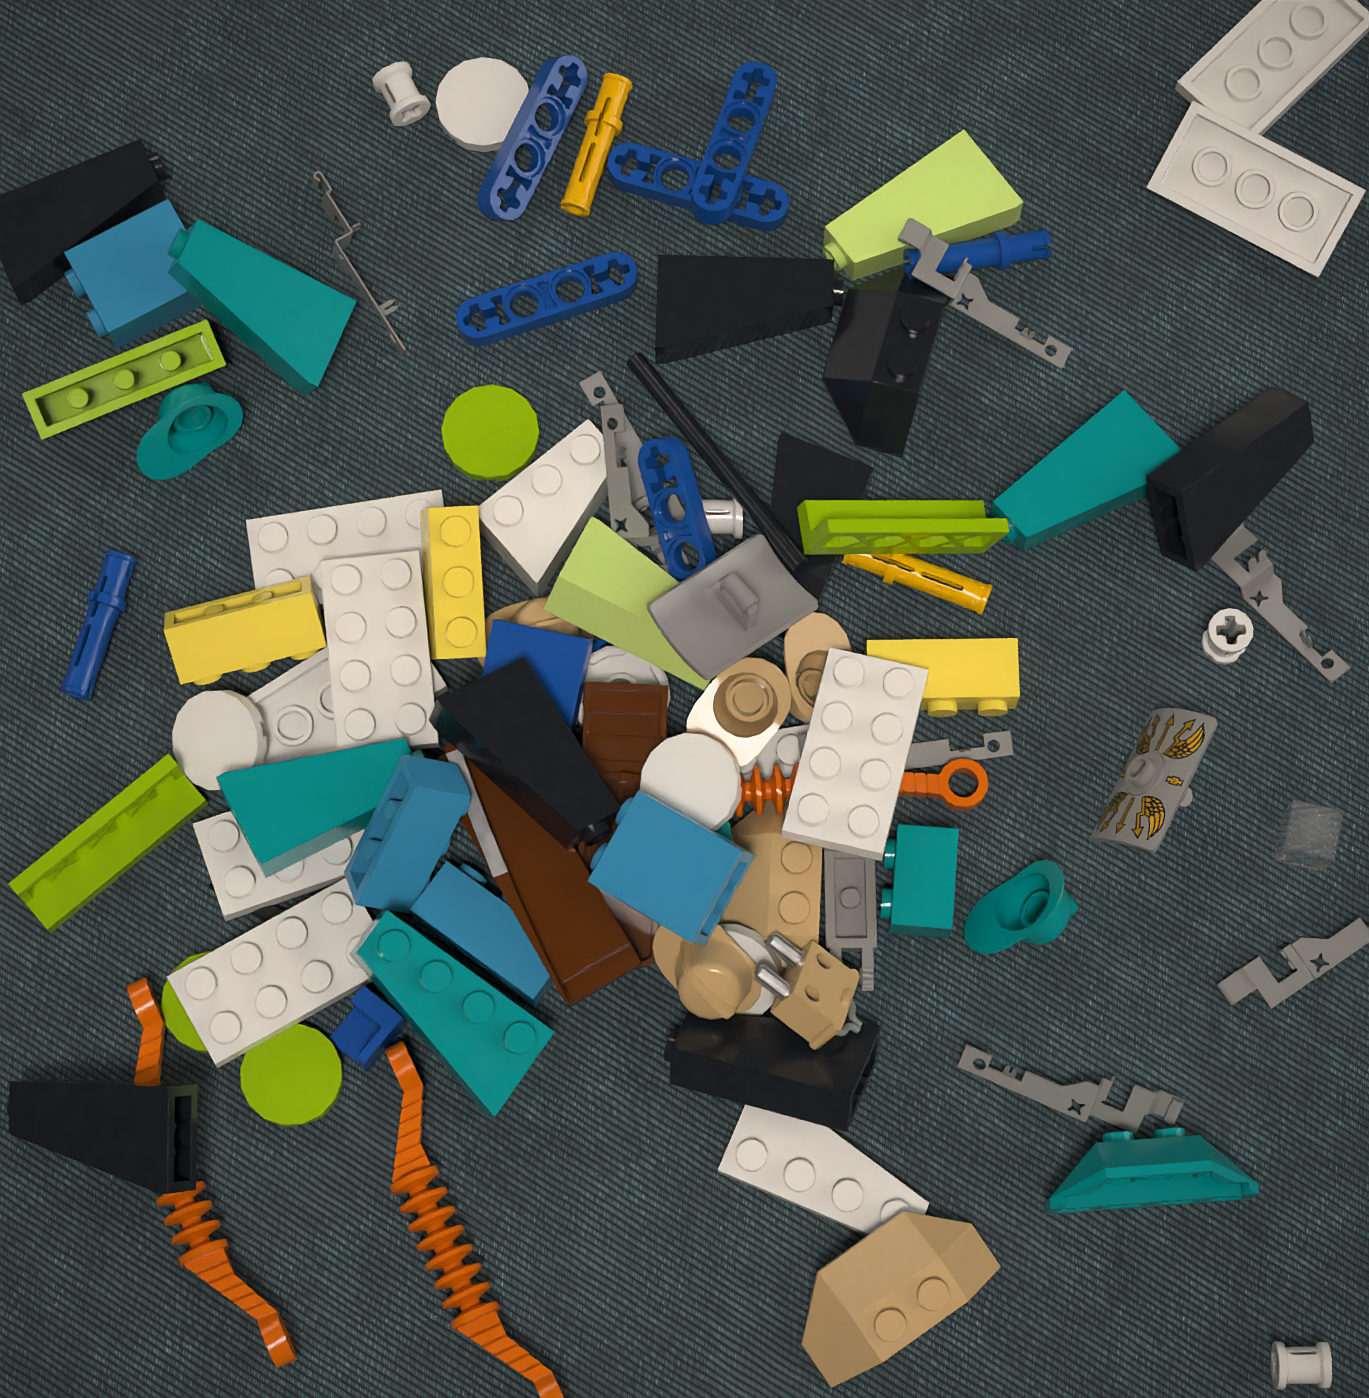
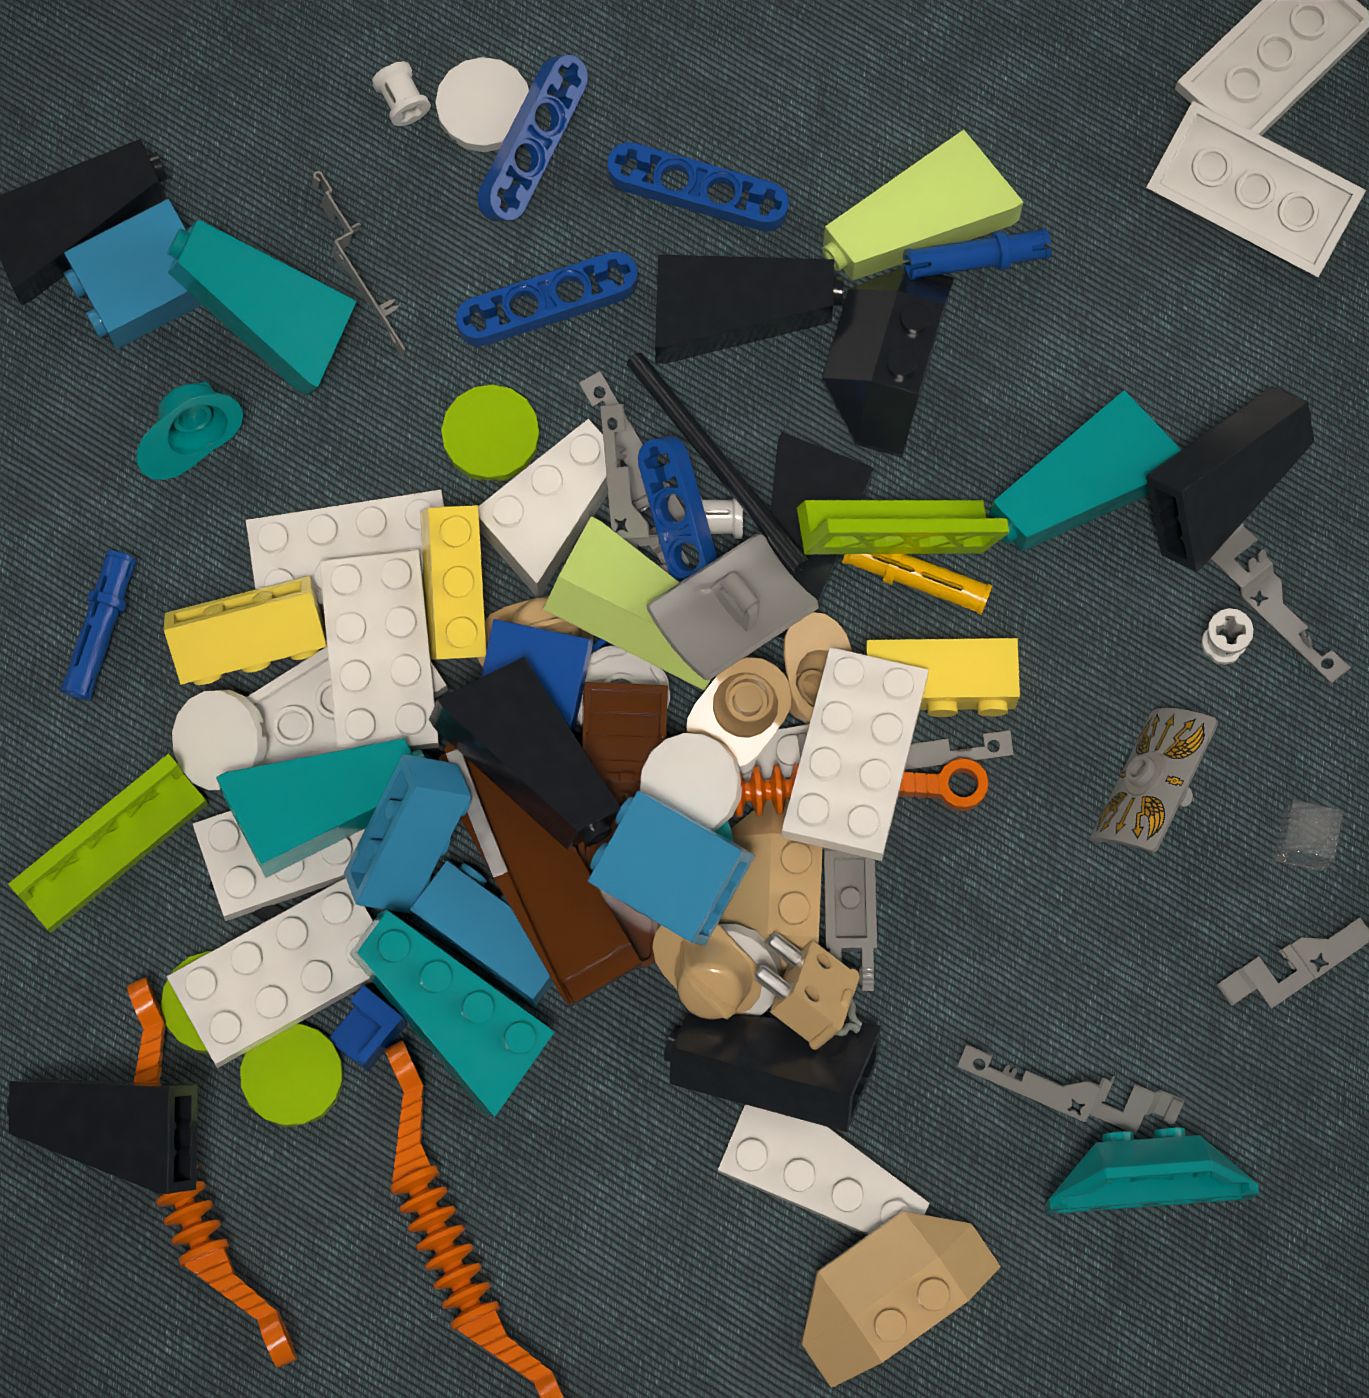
(124, 379): lime brick -> none
(602, 126): yellow pin -> none
(730, 141): blue beam -> none
(922, 881): teal brick -> none
(965, 283): light grey piece -> none
(1023, 909): teal piece -> none
(1301, 1365): white bush -> none

